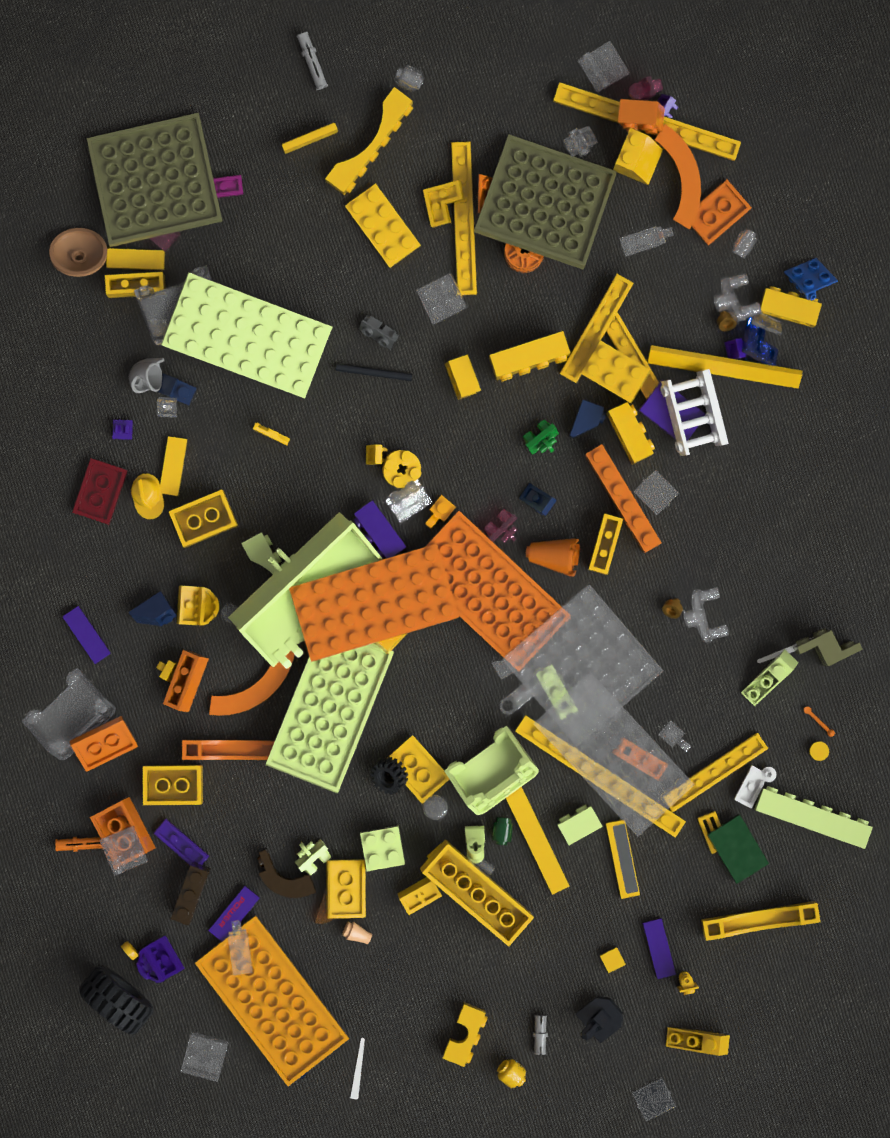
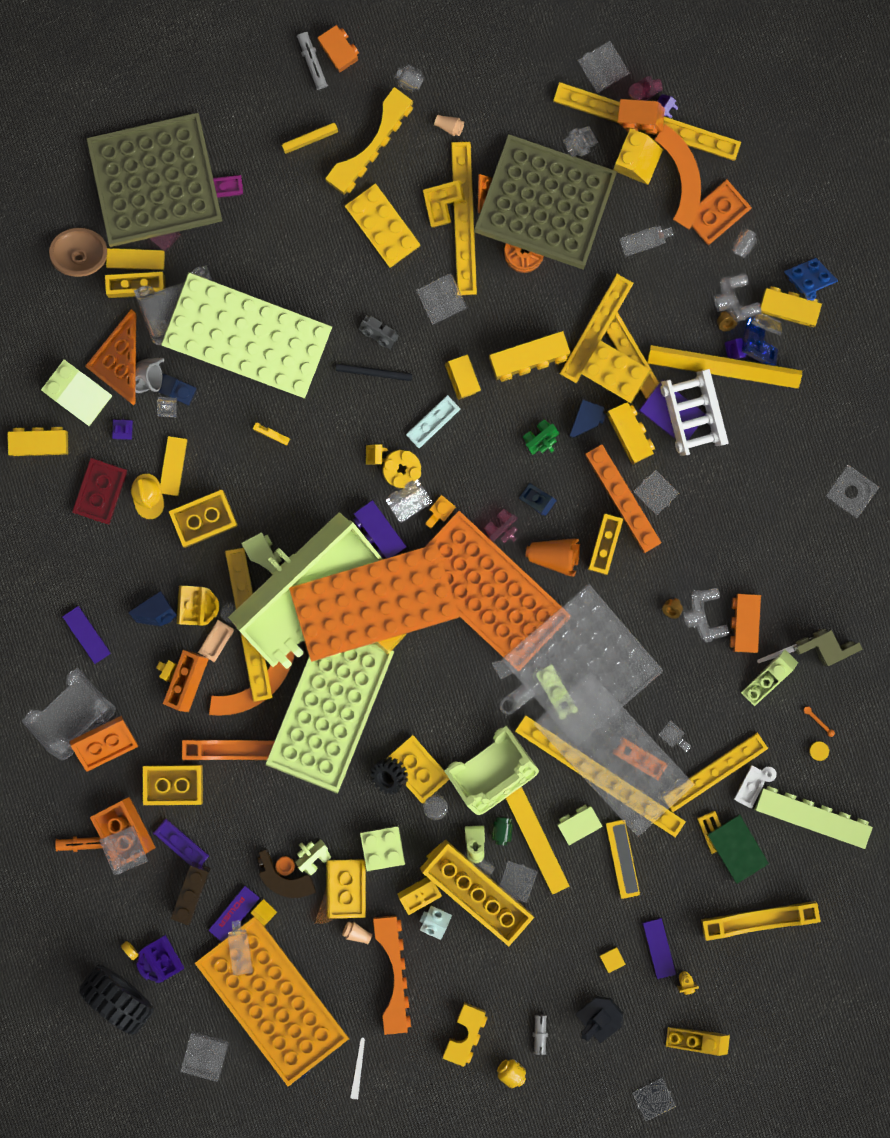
(38, 442): none -> yellow brick
(76, 392): none -> yellowish green slope
(117, 359): none -> orange tile
(216, 640): none -> light nougat tile
(242, 591): none -> yellow tile
(263, 912): none -> yellow tile
(285, 865): none -> orange tile
(338, 48): none -> orange brick
(394, 1016): none -> orange arch
(433, 421): none -> light aqua tile
(435, 922): none -> light aqua brick
(450, 124): none -> light nougat cone
(518, 880): none -> clear piece
(745, 623): none -> orange brick
(865, 487): none -> clear piece

